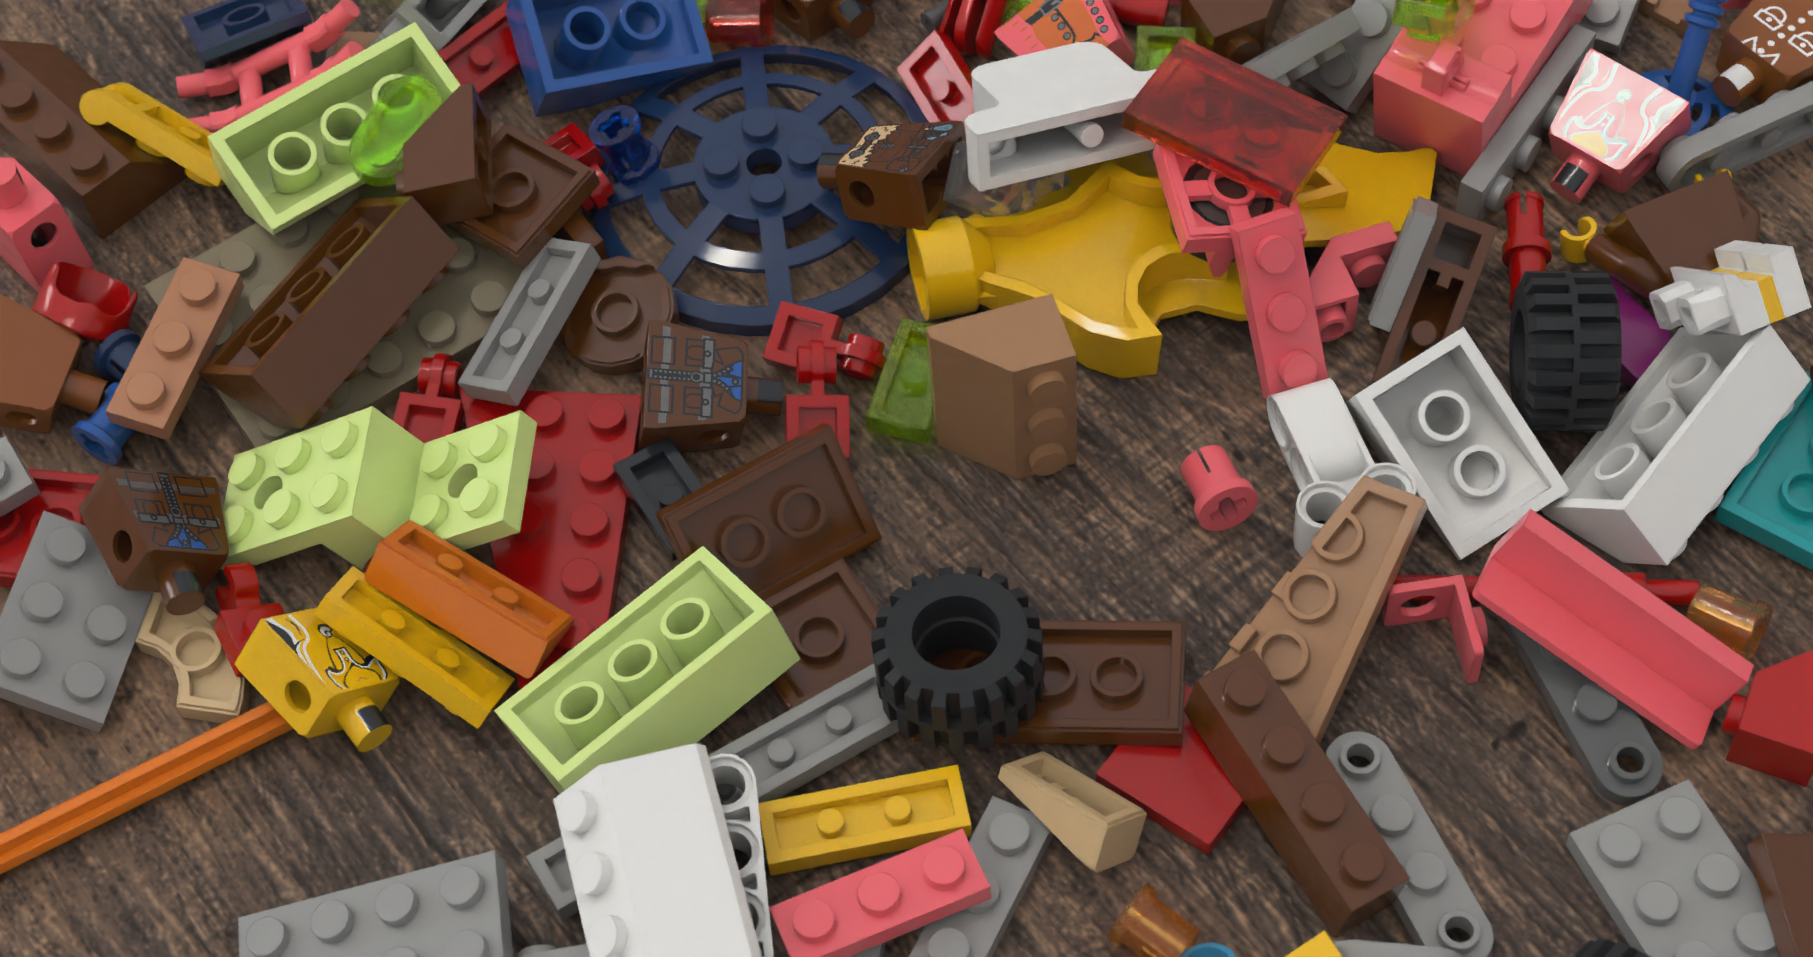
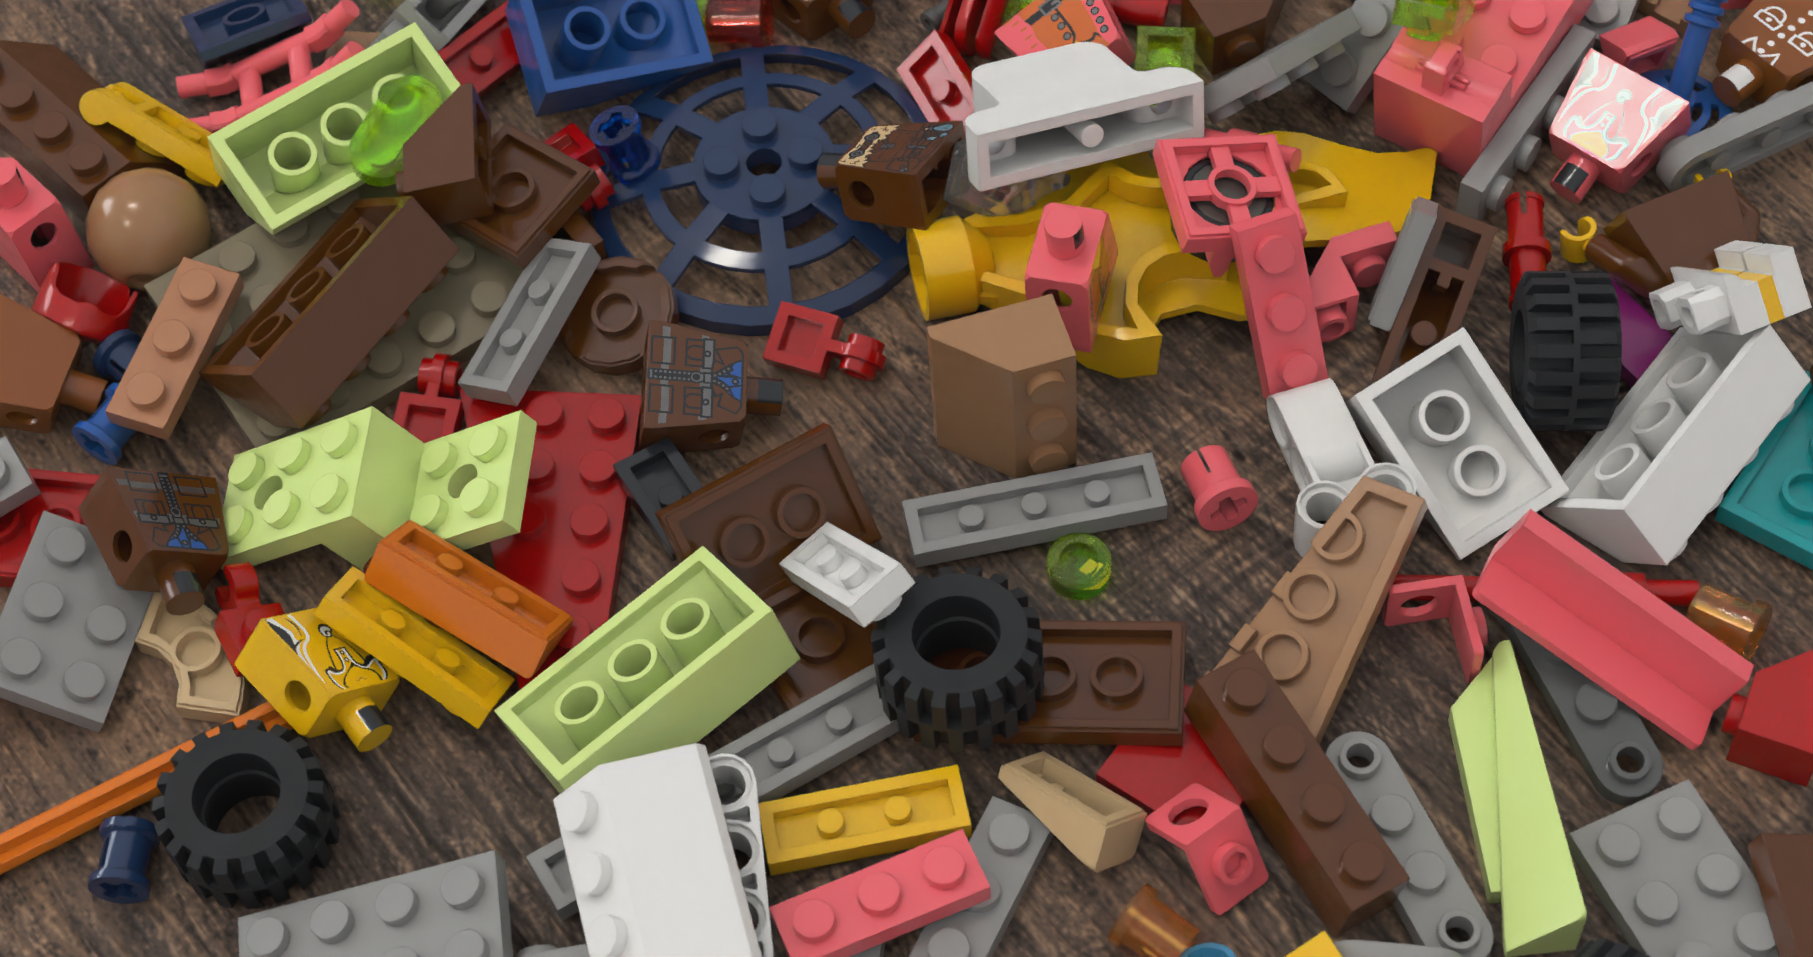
(124, 860): none -> dark blue bush
(146, 225): none -> medium nougat piece
(218, 777): none -> black tyre
(816, 367): red plate -> none
(848, 574): none -> white plate
(903, 392): clear neon green plate -> none
(1034, 509): none -> light grey plate
(1077, 256): none -> coral torso
(1079, 566): none -> clear neon green tile
(1215, 845): none -> coral bracket
(1234, 121): clear red tile -> none
(1515, 812): none -> yellowish green wedge
(1640, 44): none -> coral slope

